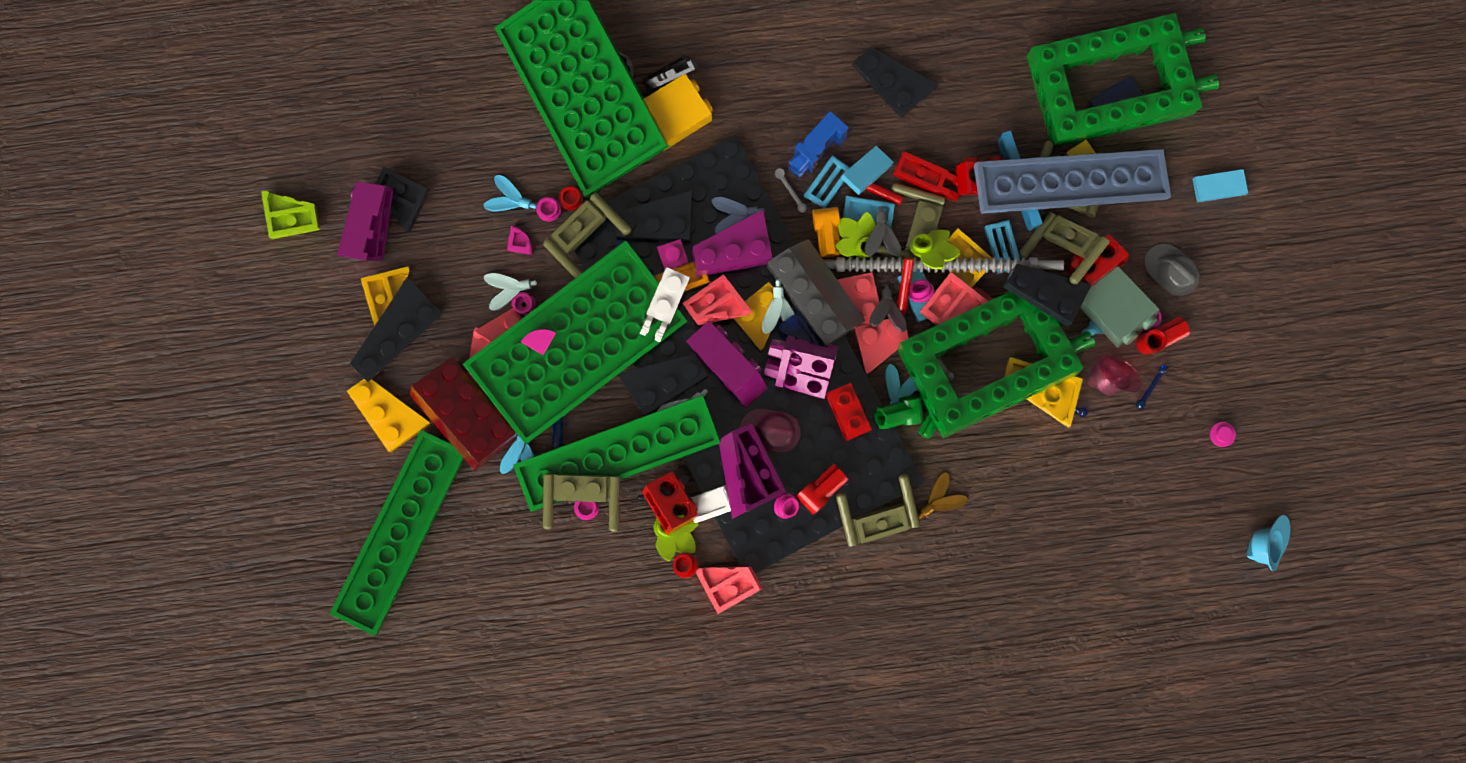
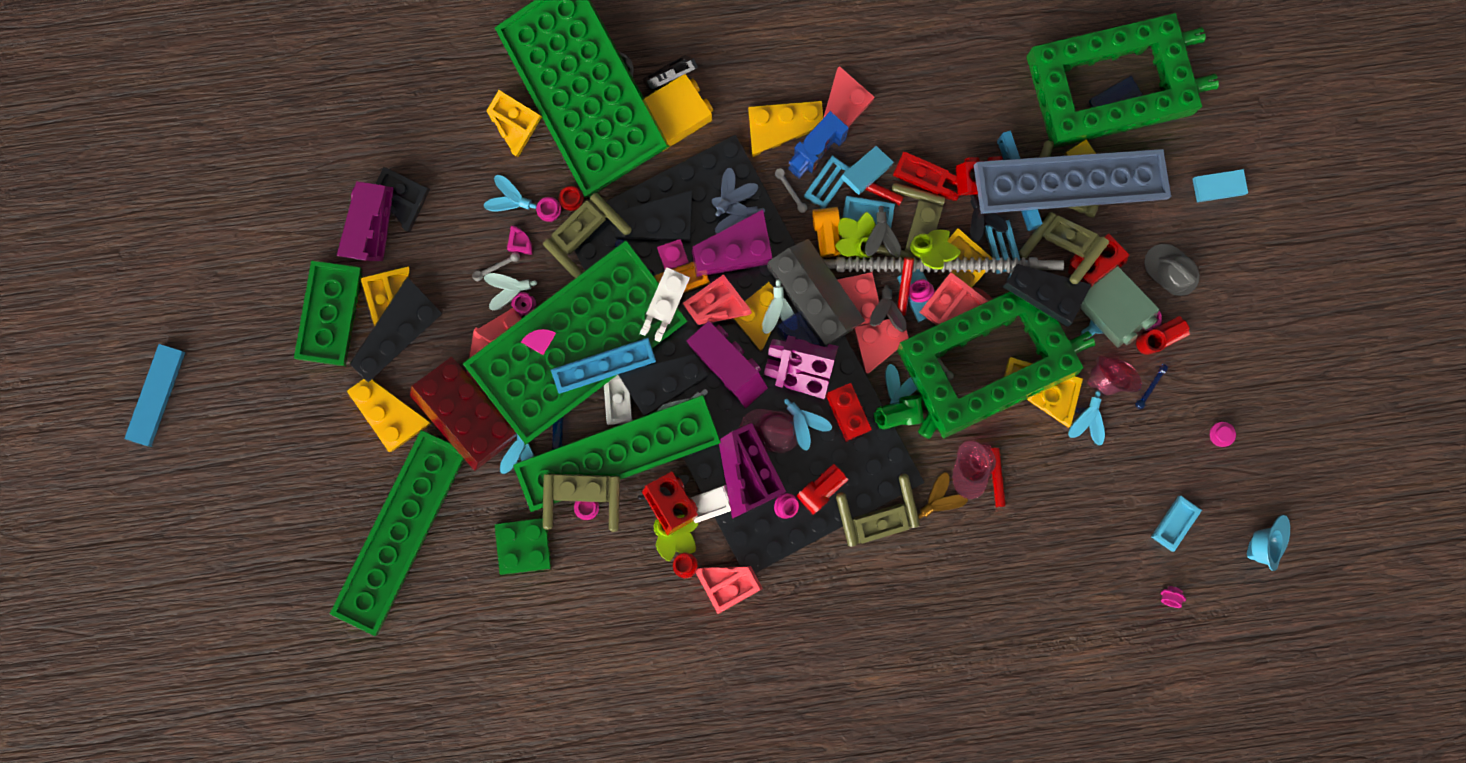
(154, 395): none -> dark azure tile
(289, 216): lime wing -> none
(328, 313): none -> green plate
(477, 275): none -> light grey hinge
(513, 121): none -> yellow wing
(522, 546): none -> green plate
(603, 365): none -> dark azure tile
(617, 402): none -> white hinge
(729, 195): none -> sand blue piece
(782, 122): none -> yellow wing
(802, 420): none -> medium azure piece
(847, 98): none -> coral wing
(893, 81): black wing -> none
(973, 469): none -> clear pink piece
(979, 220): none -> black piece
(998, 480): none -> red piece
(1092, 418): none -> medium azure piece
(1173, 597): none -> dark pink plate
(1176, 523): none -> medium azure tile

